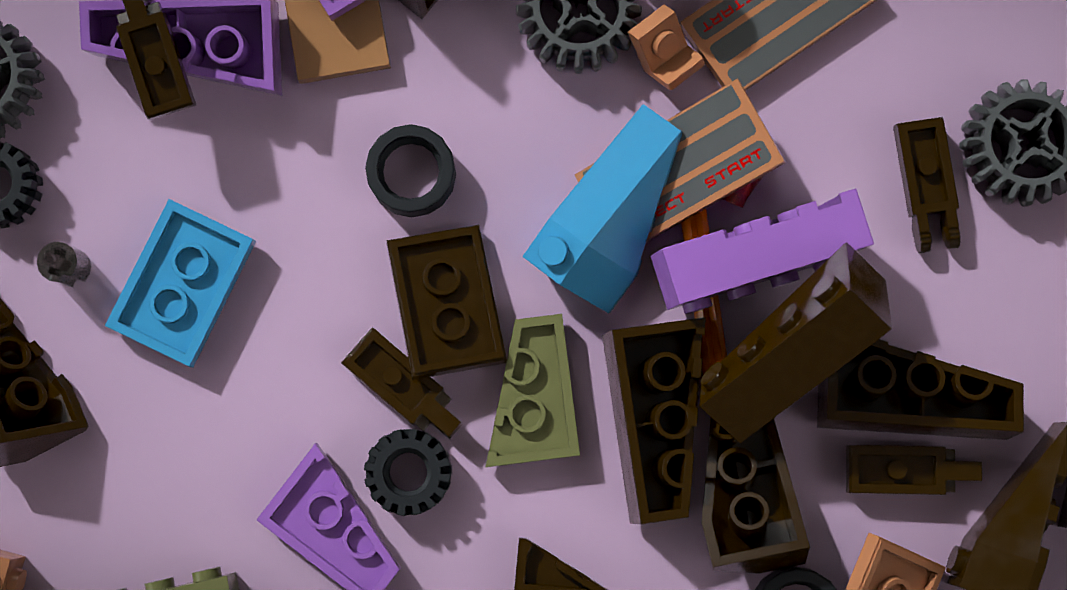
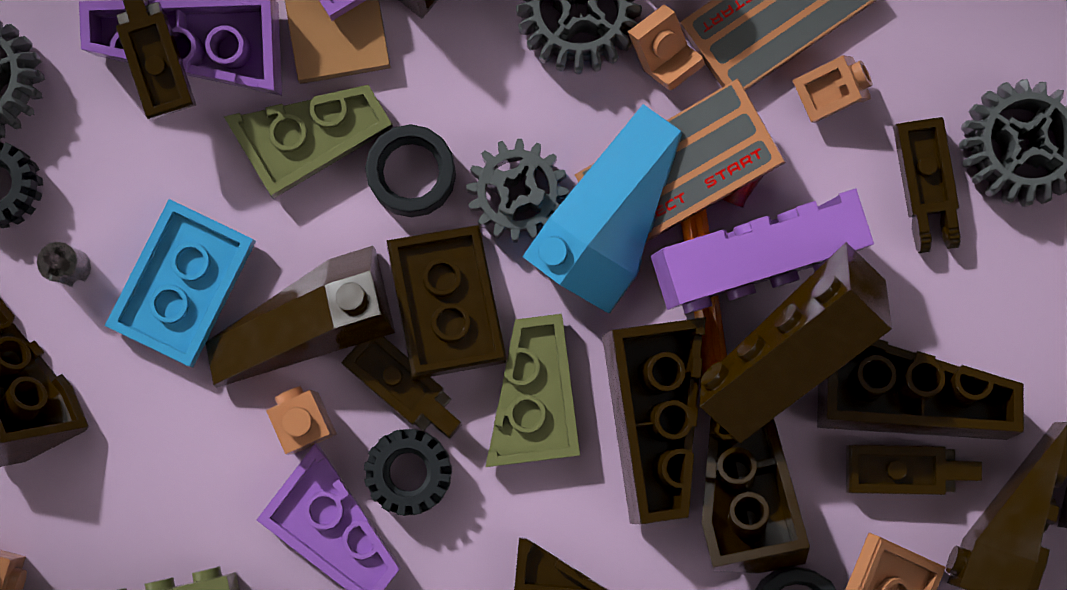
(300, 420): none -> nougat brick
(308, 136): none -> olive wing
(316, 315): none -> dark brown wedge
(499, 180): none -> dark grey gear
(833, 87): none -> nougat bracket

